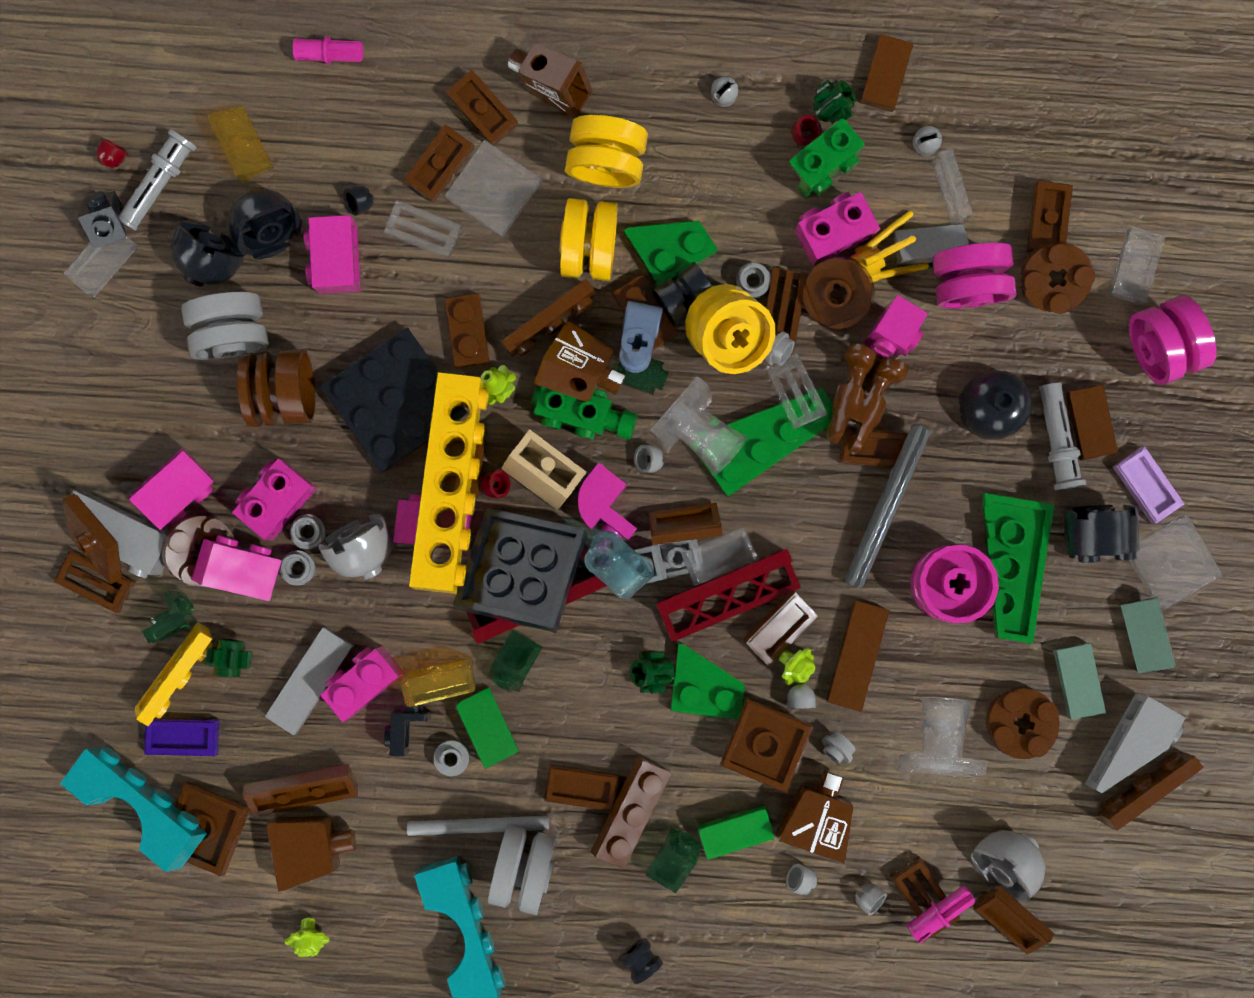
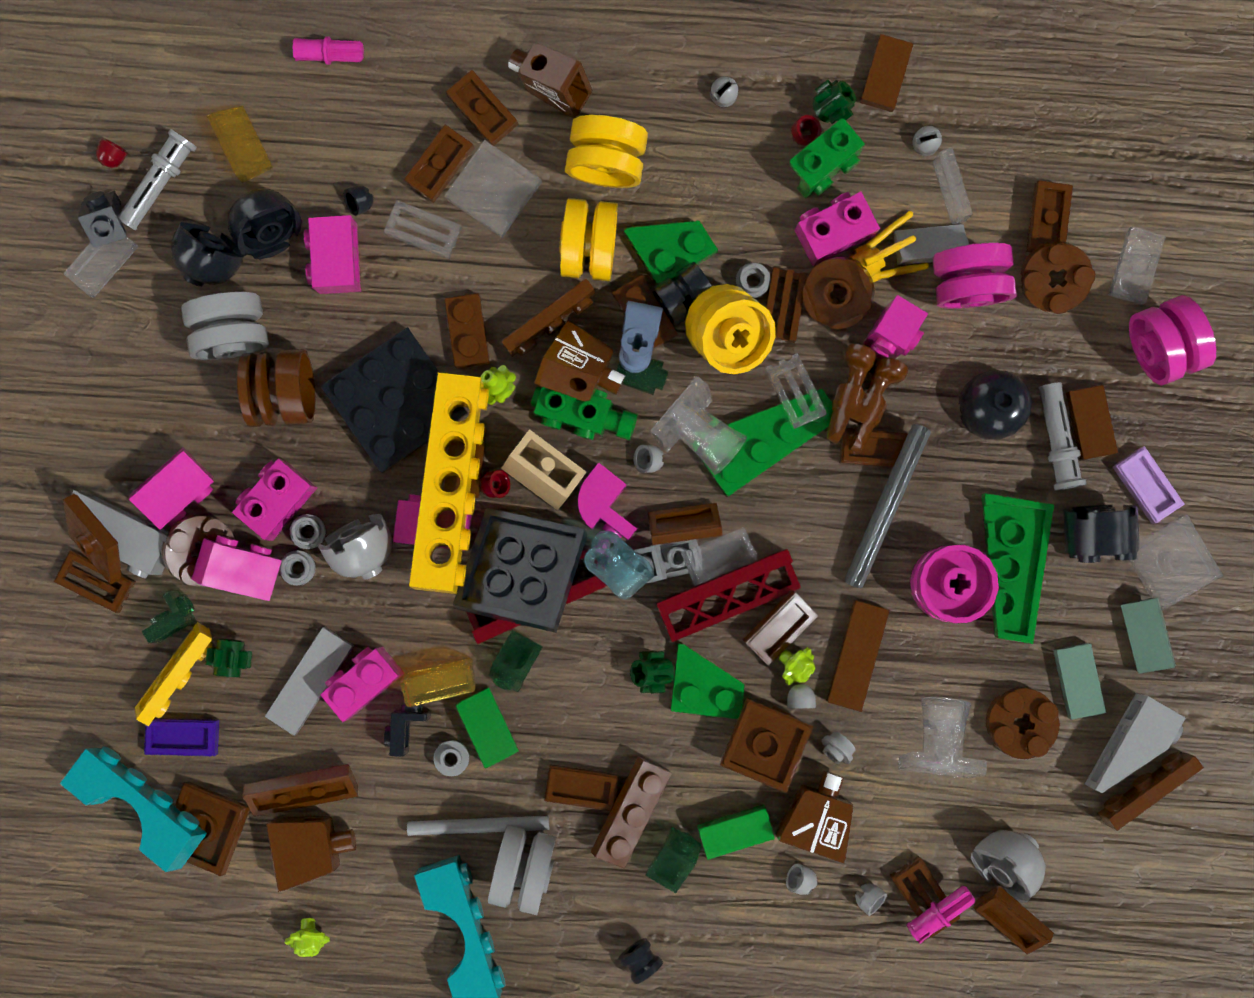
(780, 350): light grey plate -> none

